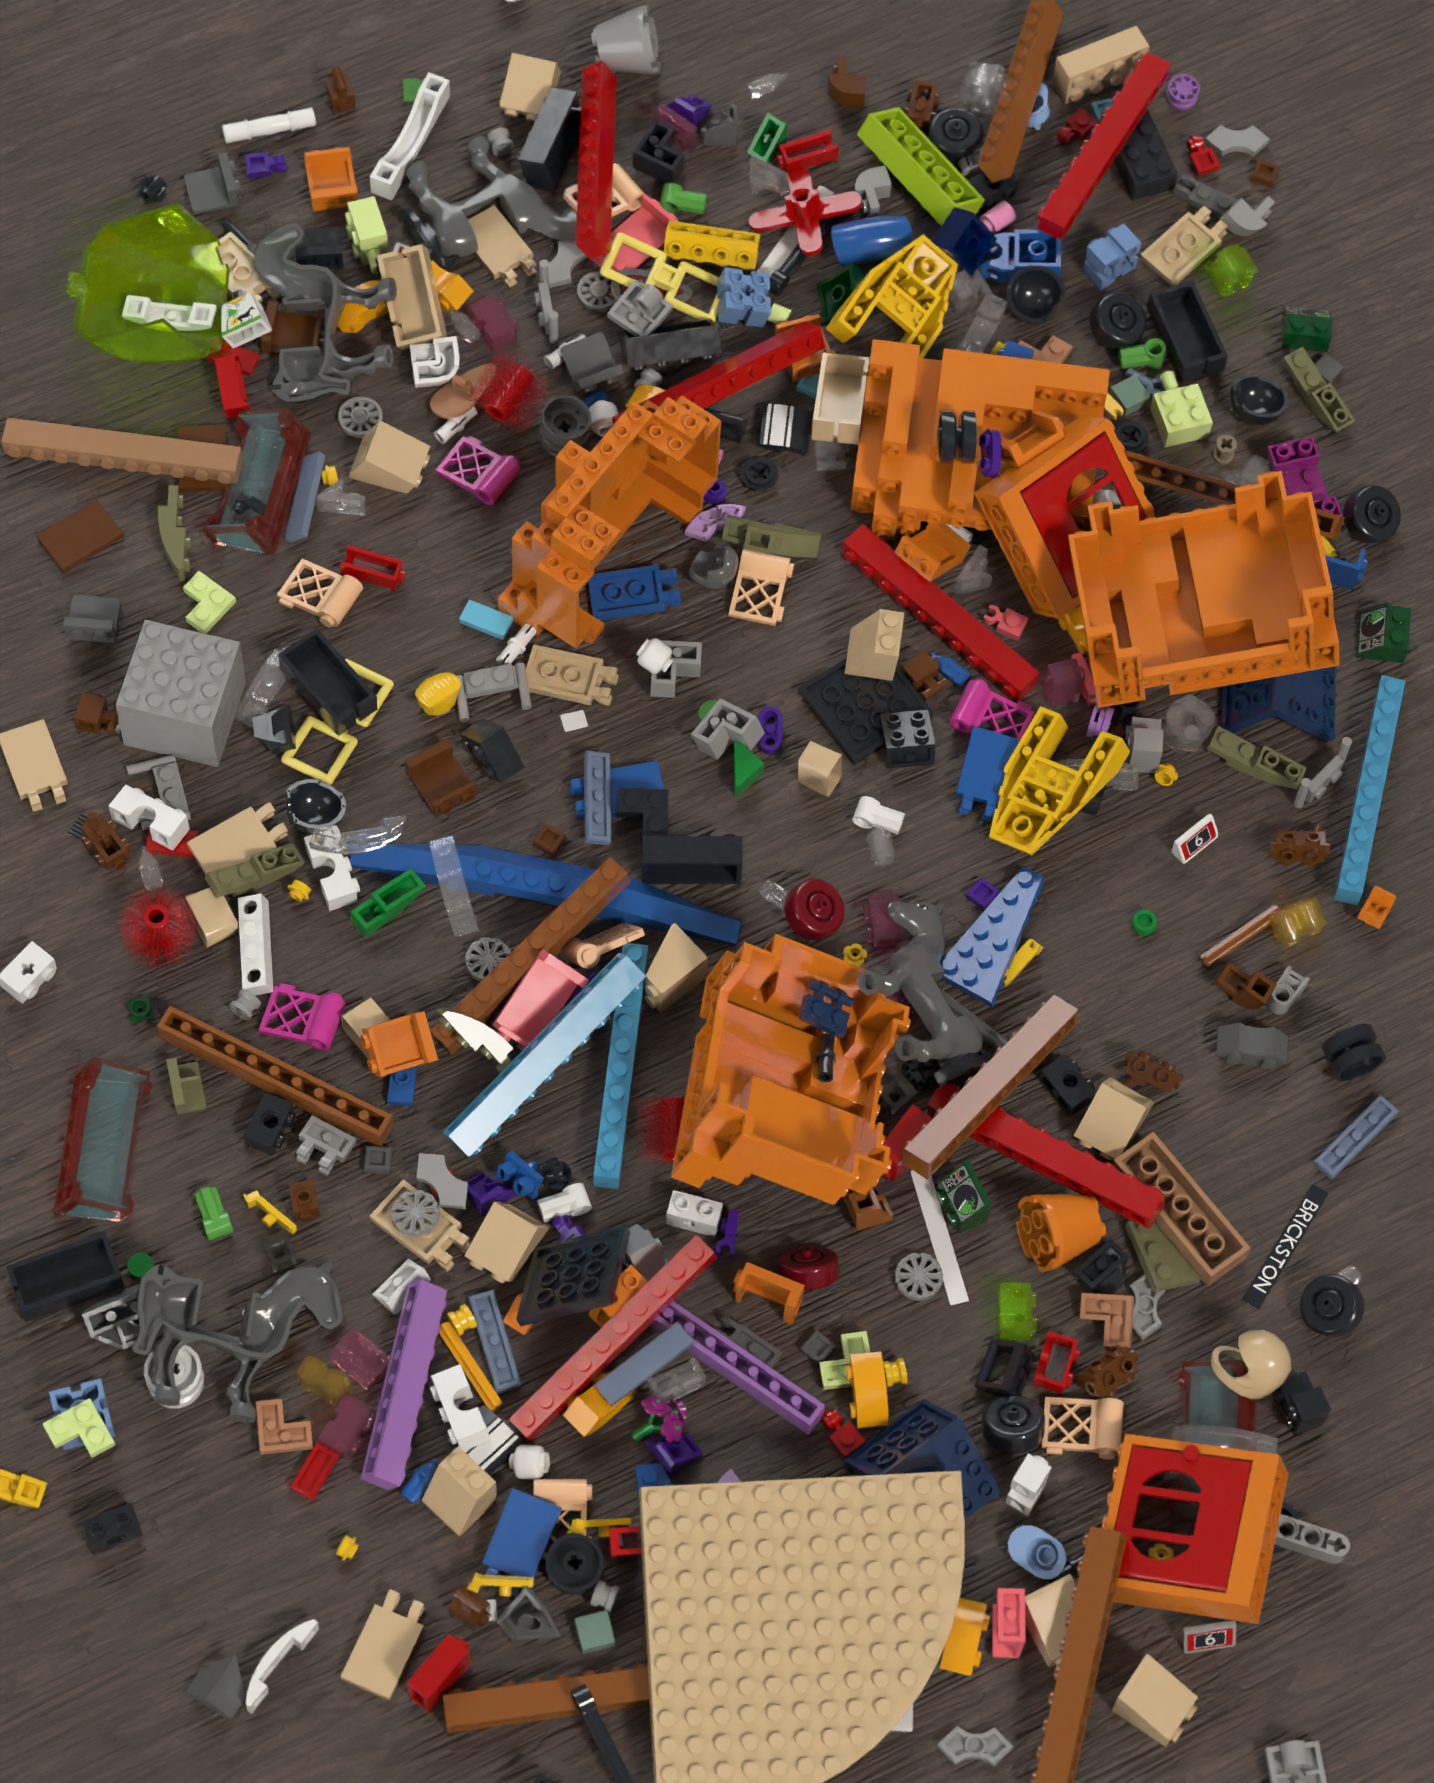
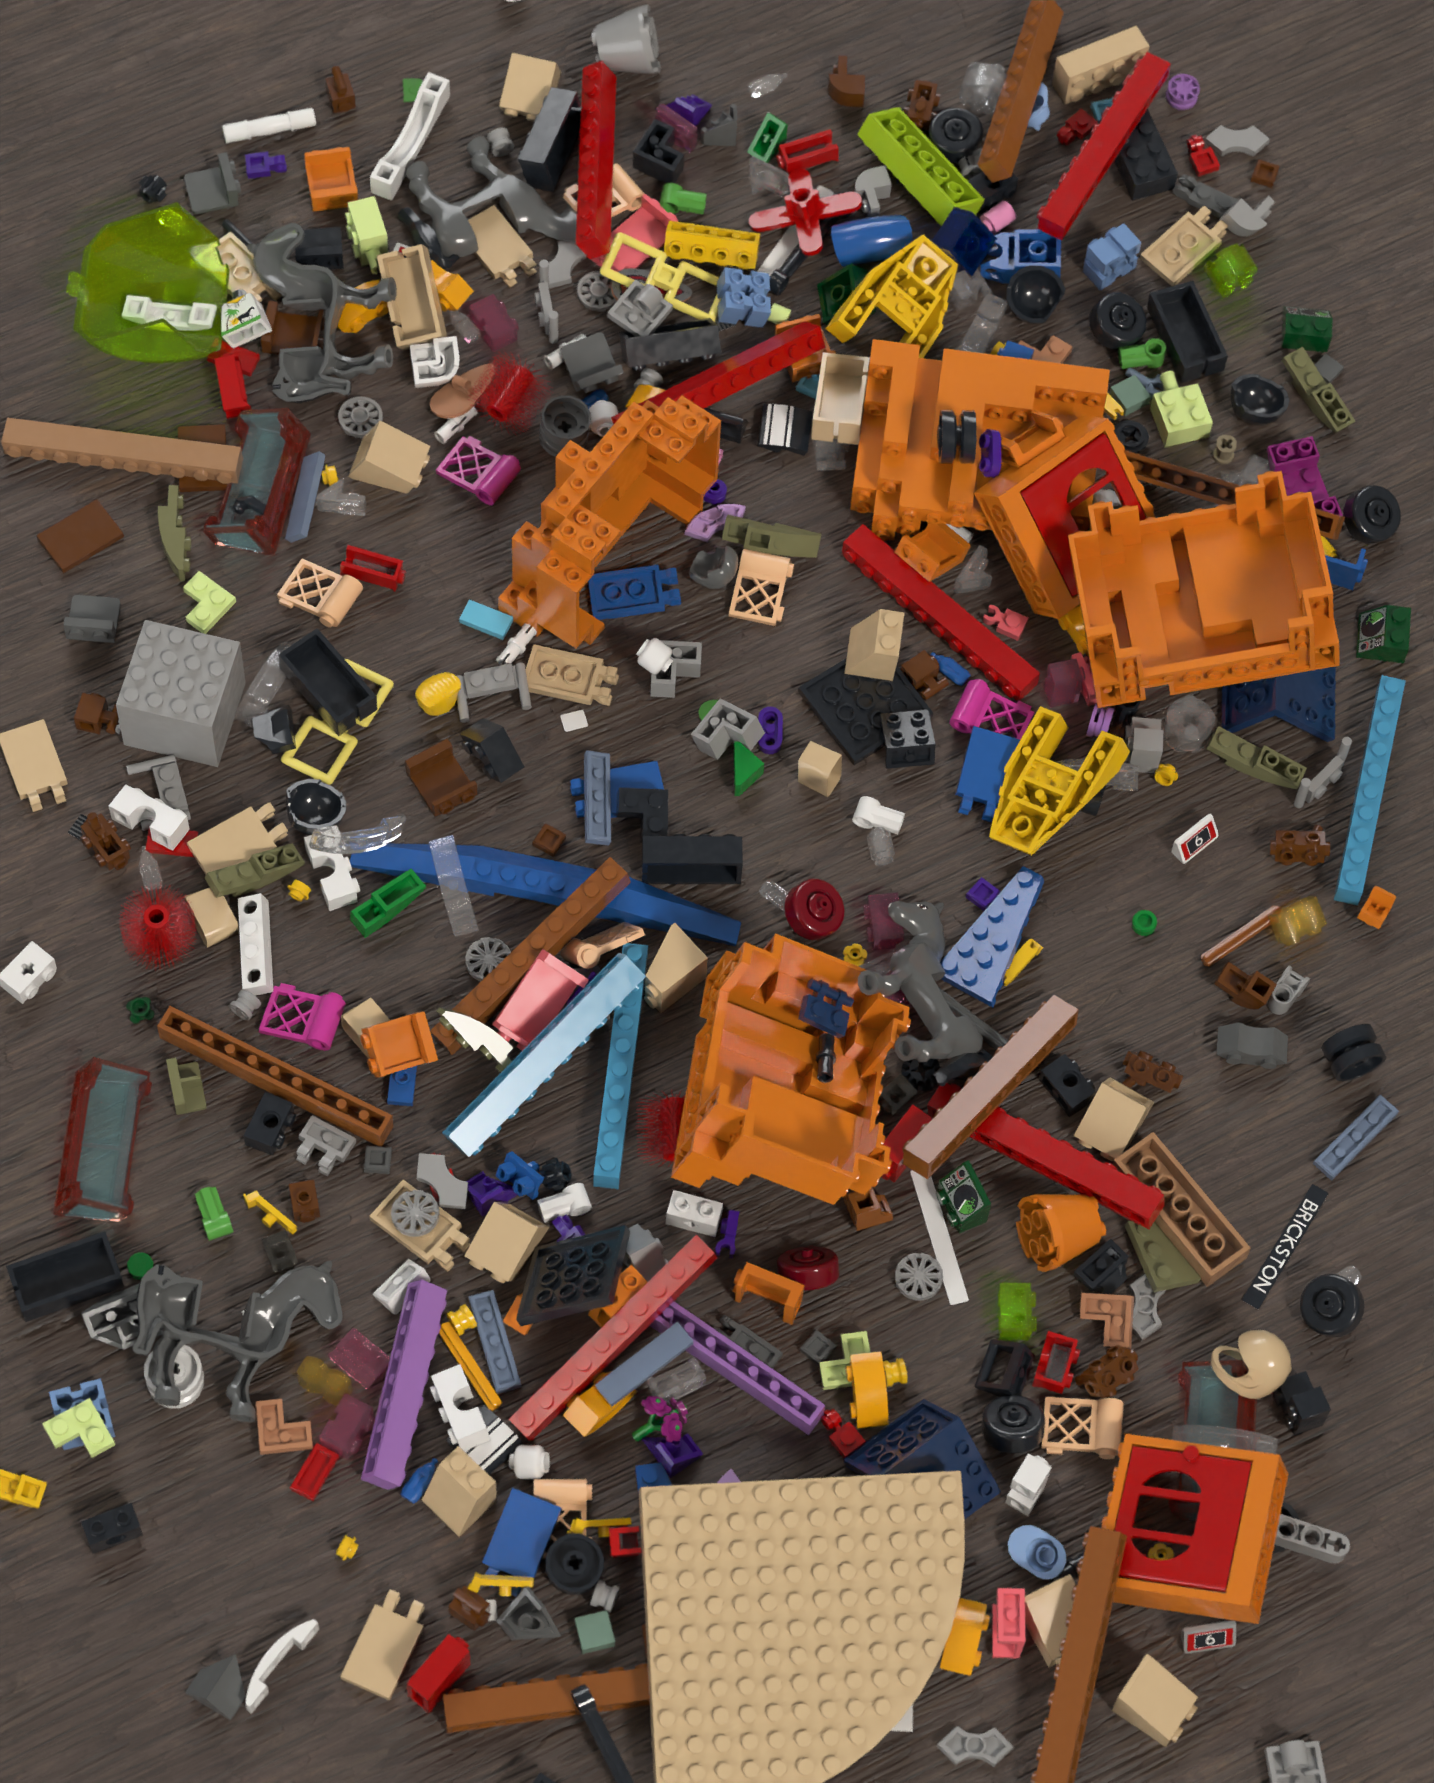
(759, 465): black gear -> none

